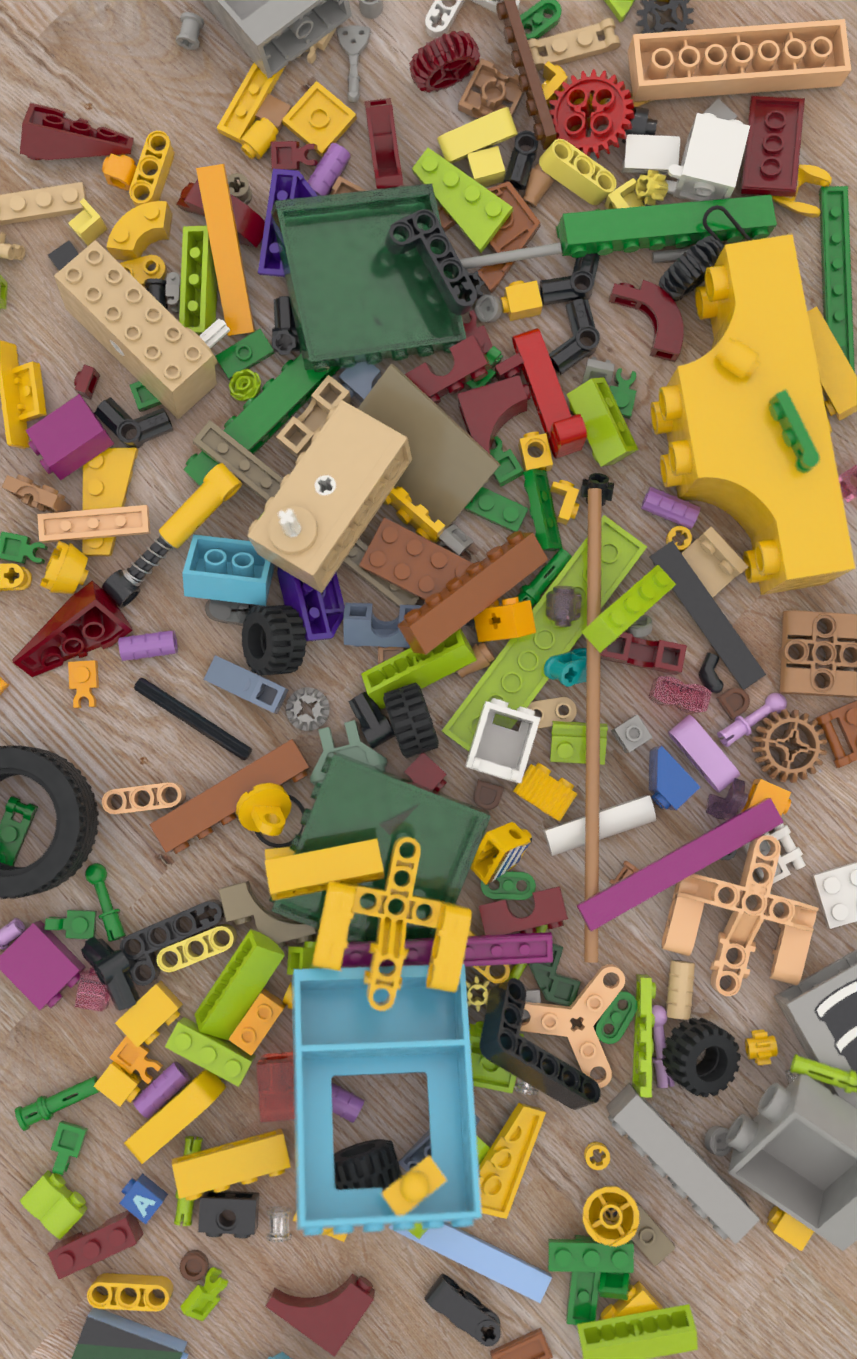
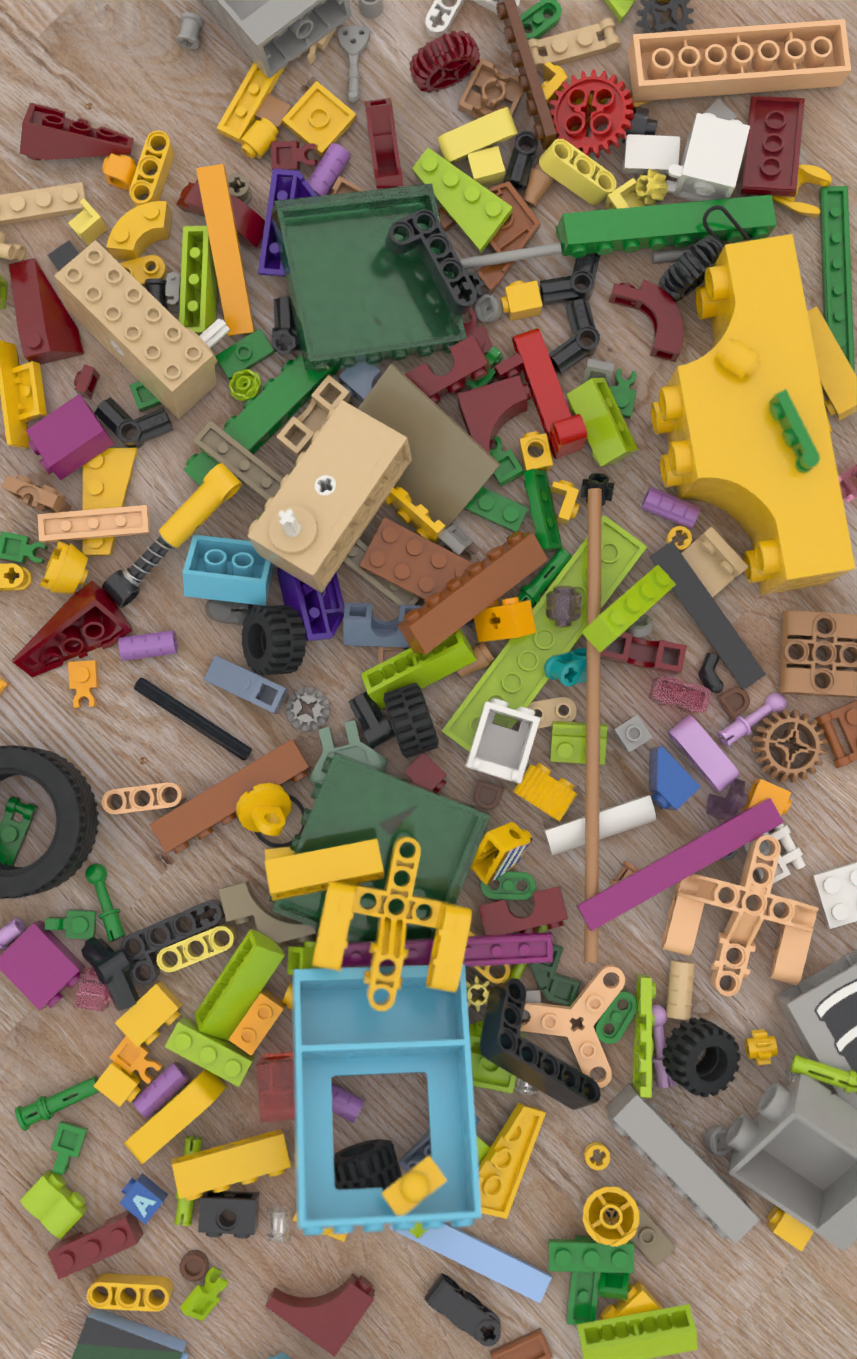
(42, 320): none -> dark red wedge

